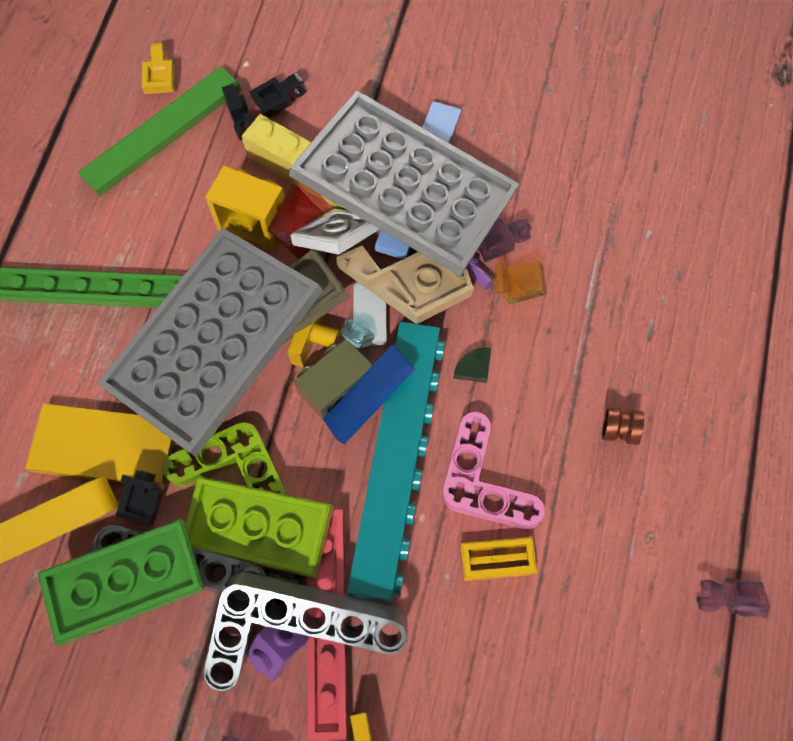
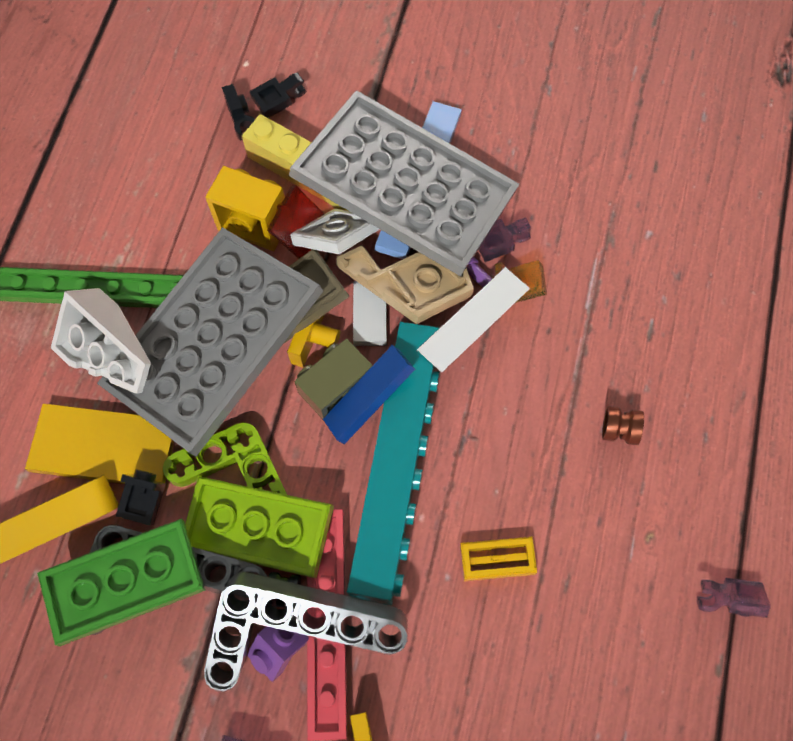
(98, 338): none -> white wedge
(157, 132): bright green tile -> none
(159, 72): yellow plate -> none
(357, 334): clear light blue tile -> none
(470, 481): bright pink beam -> none
(473, 319): none -> white sticker
(474, 366): clear green tile -> none

